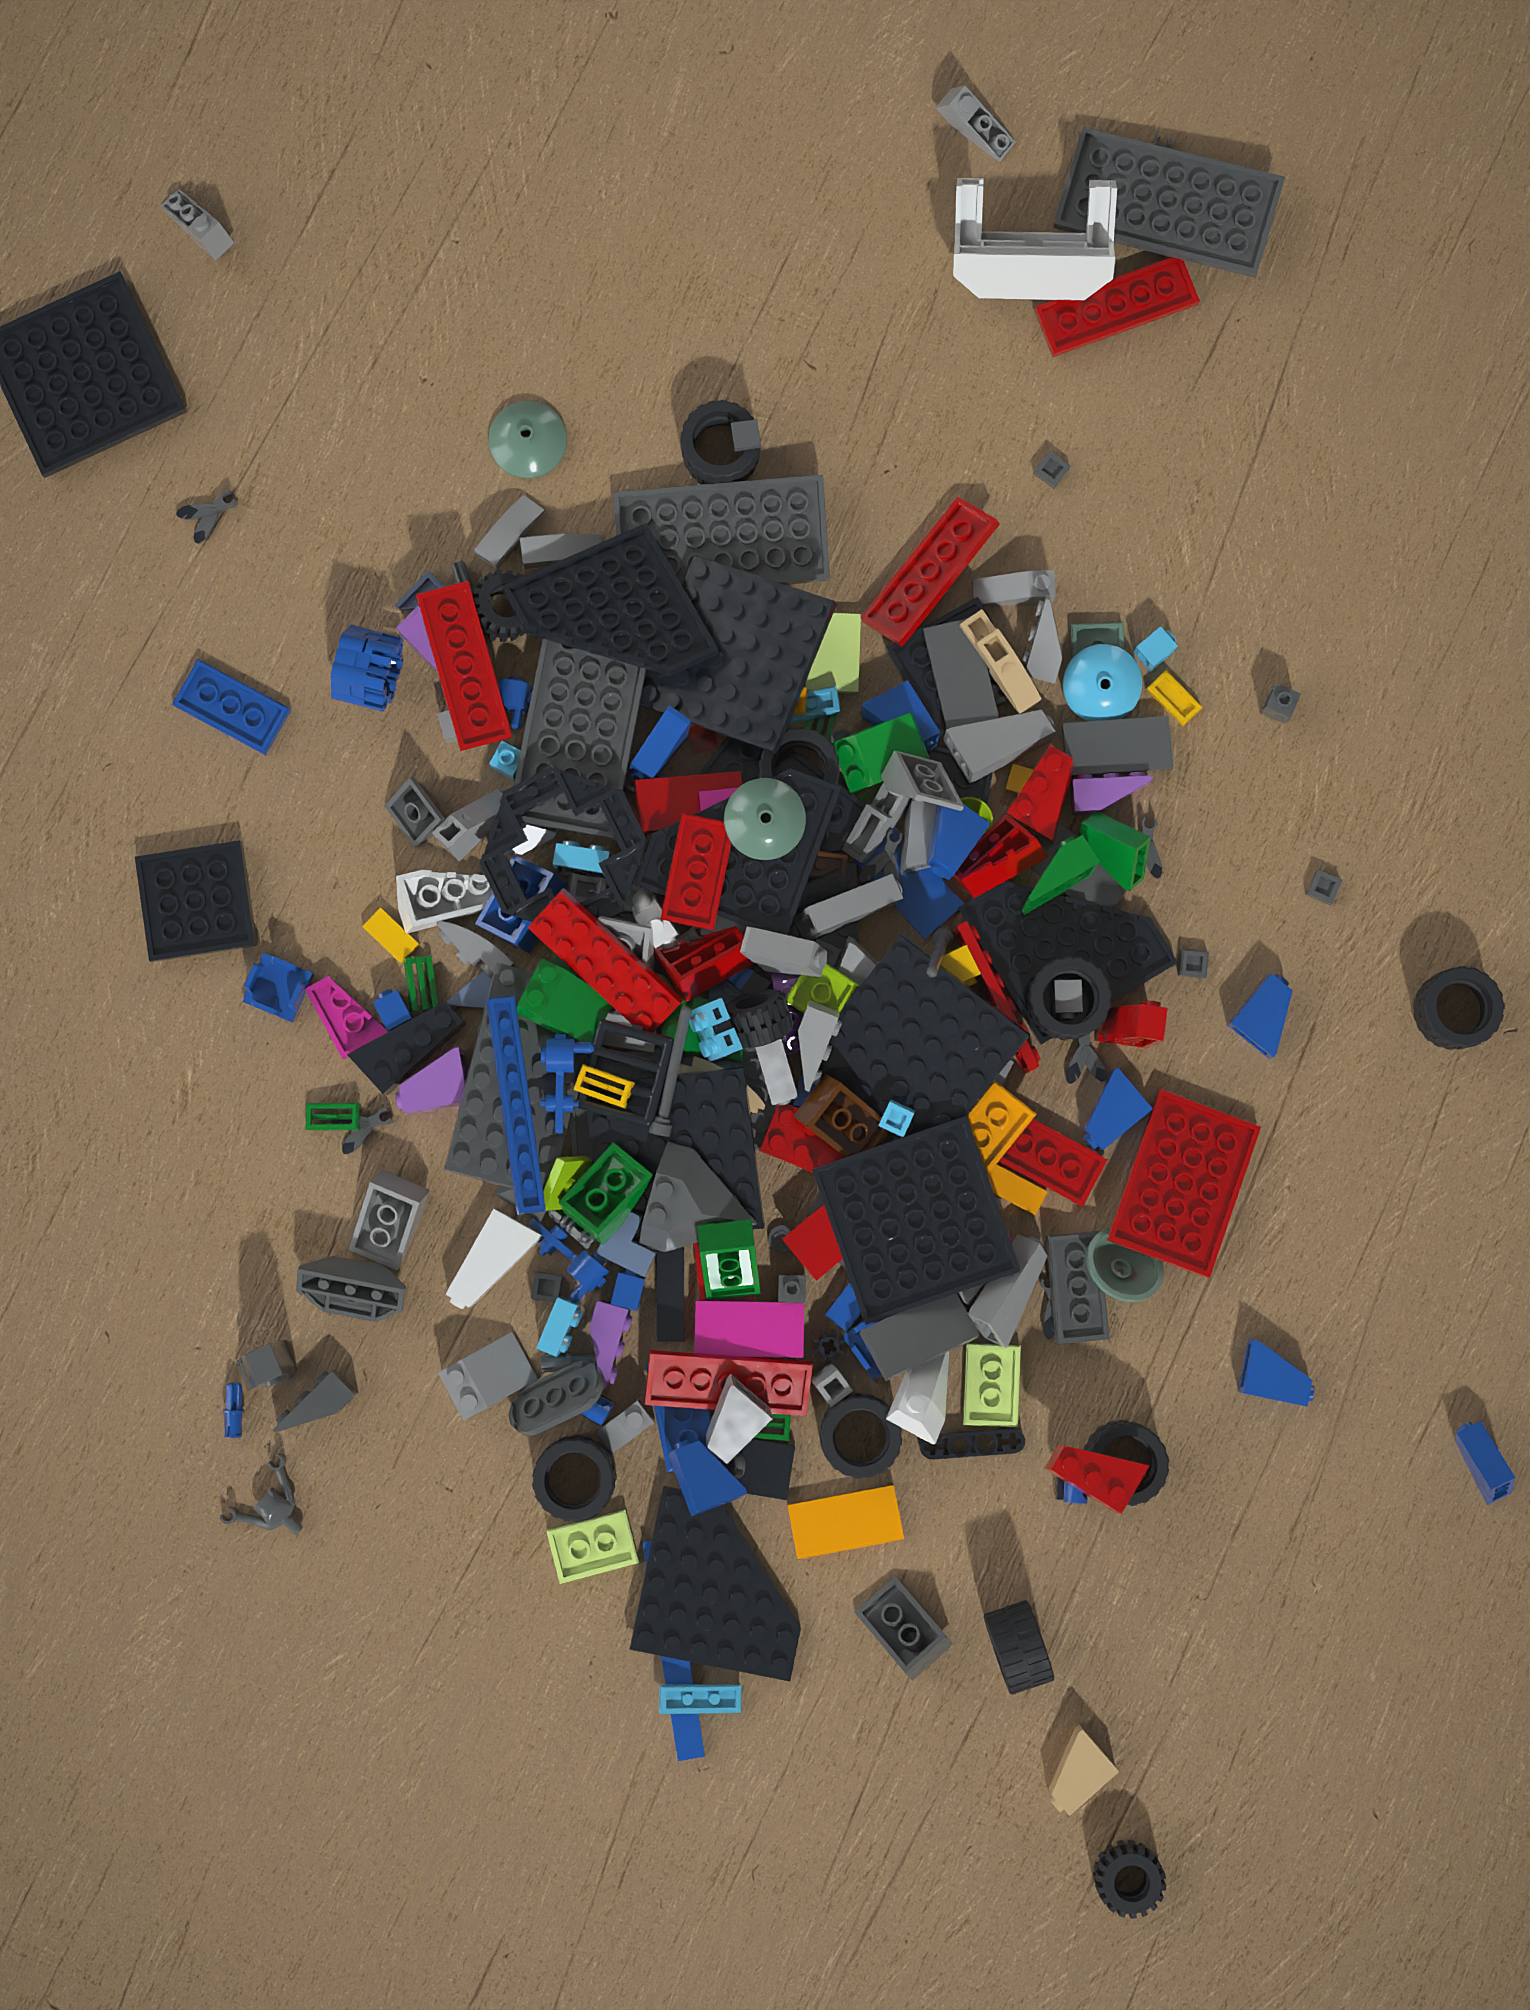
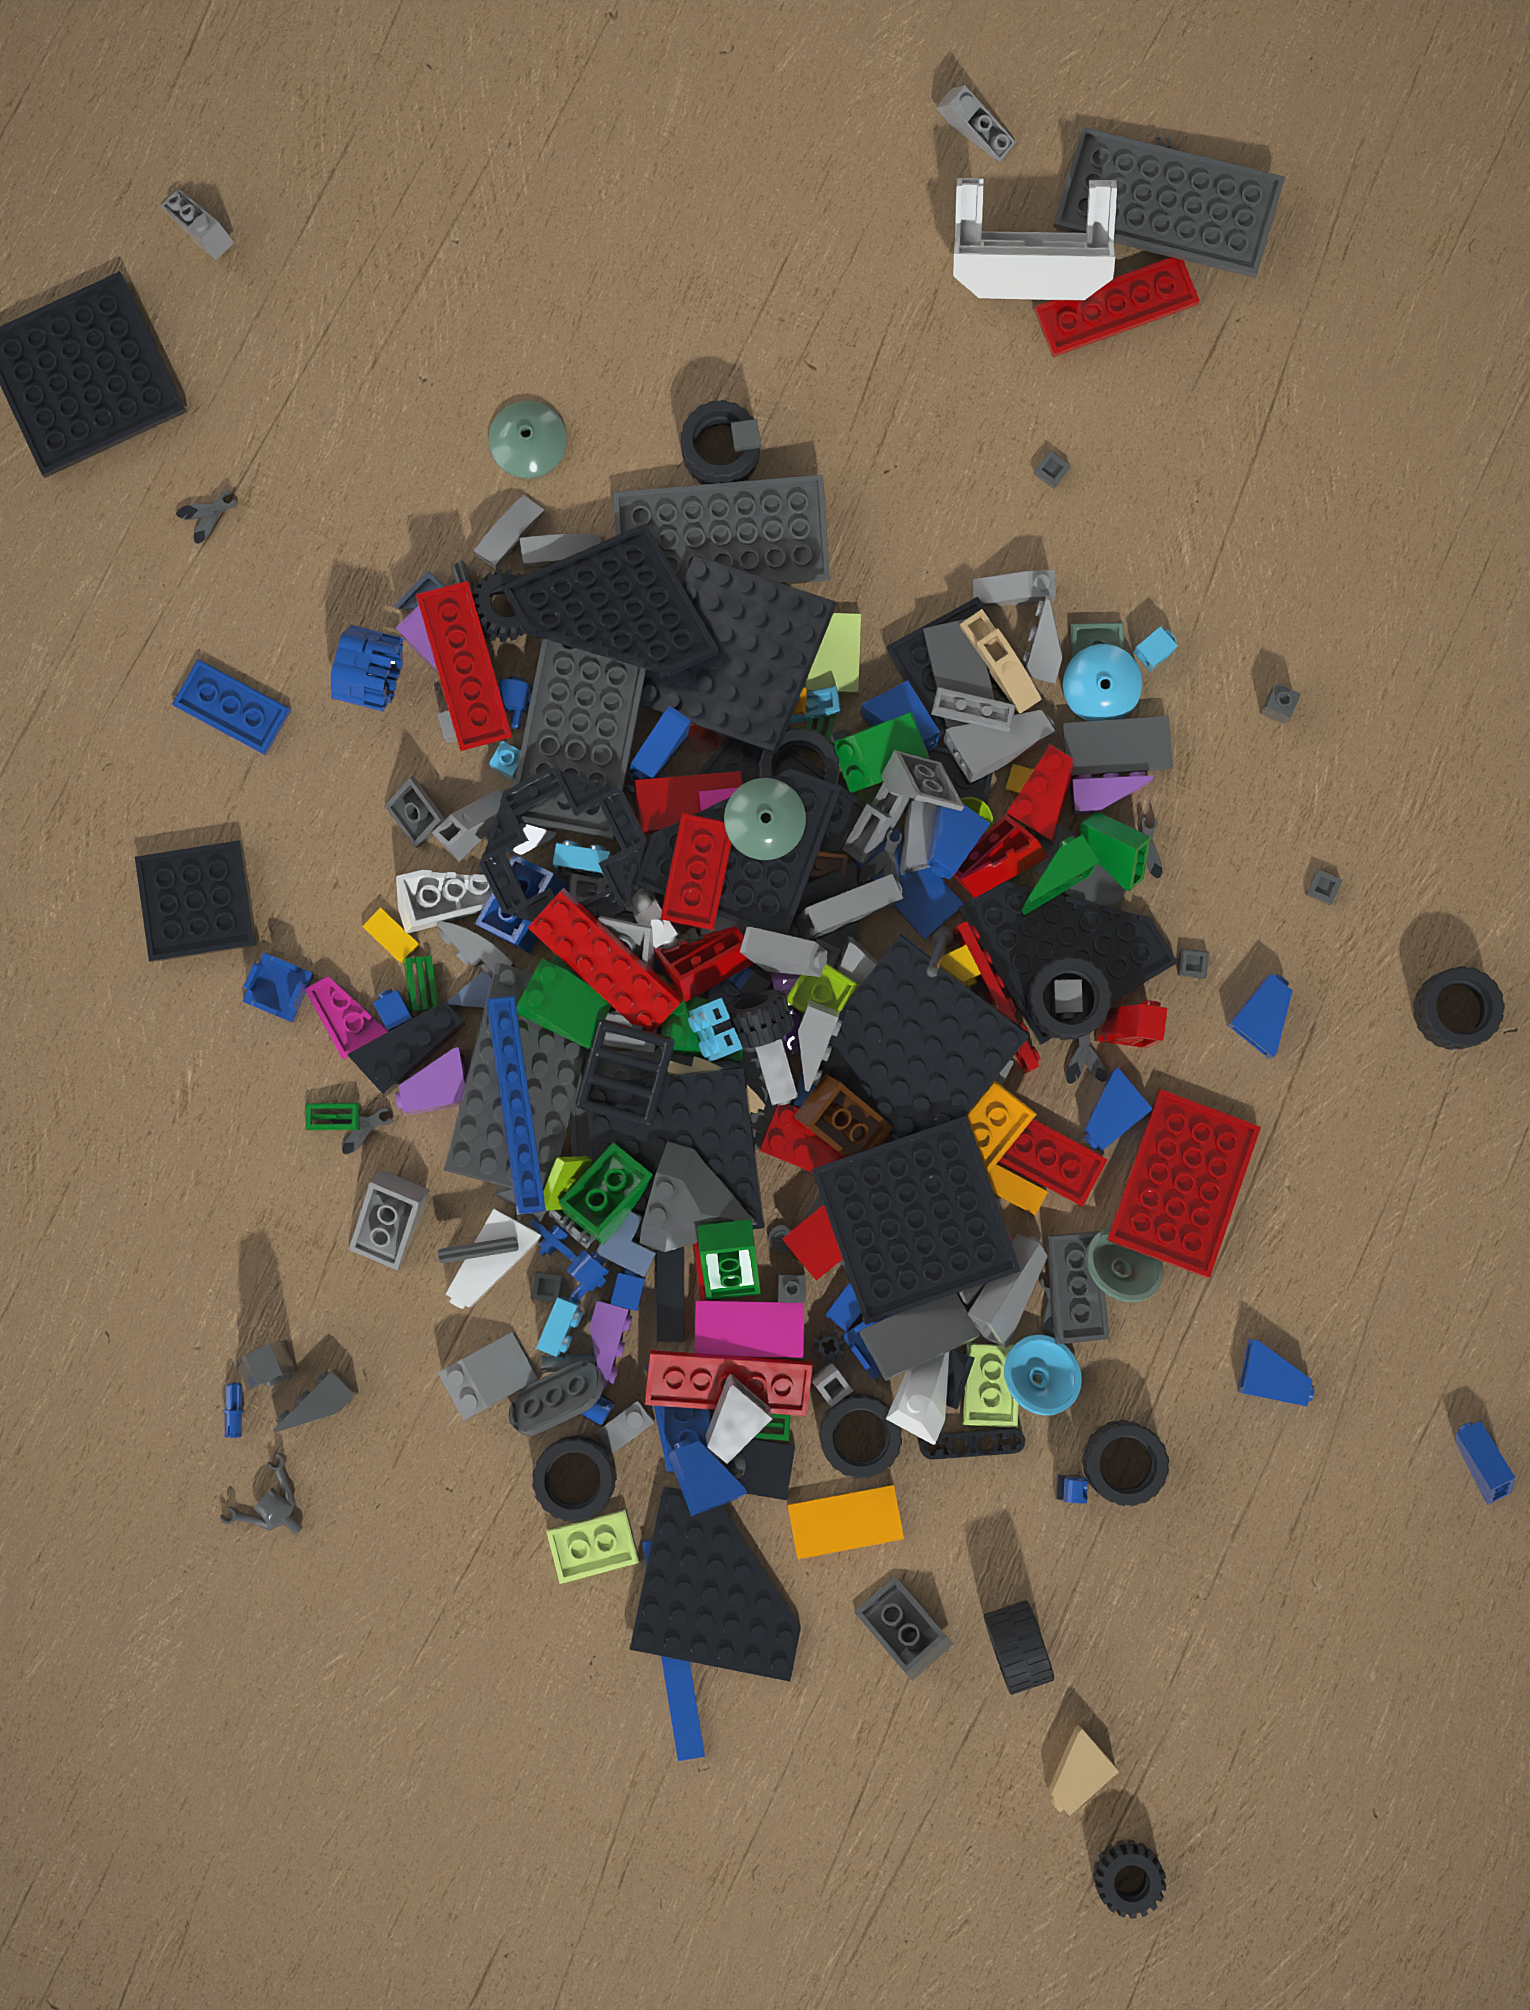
(351, 1288): dark grey wedge -> none
(478, 1249): none -> dark grey axle
(560, 1058): blue piece -> none
(625, 1093): yellow tile -> none
(661, 1123): dark grey piece -> none
(699, 1698): medium azure tile -> none
(896, 1118): medium azure tile -> none
(930, 571): red plate -> none
(958, 1373): none -> black tile
(973, 709): none -> light grey tile
(1053, 1367): none -> medium azure dish
(1099, 1476): red wedge -> none
(1174, 698): yellow tile -> none

